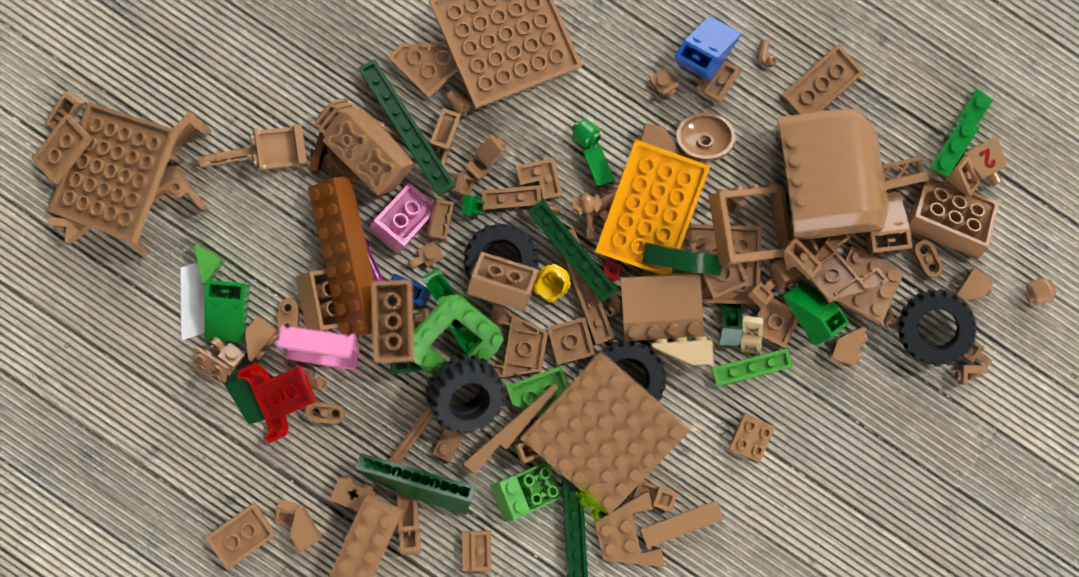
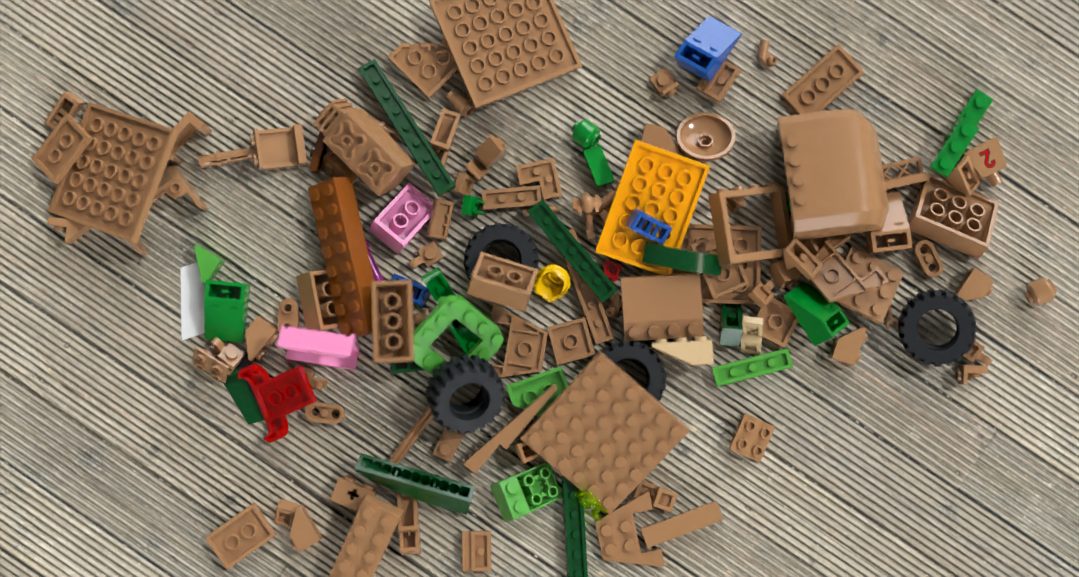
(635, 217): none -> blue slope

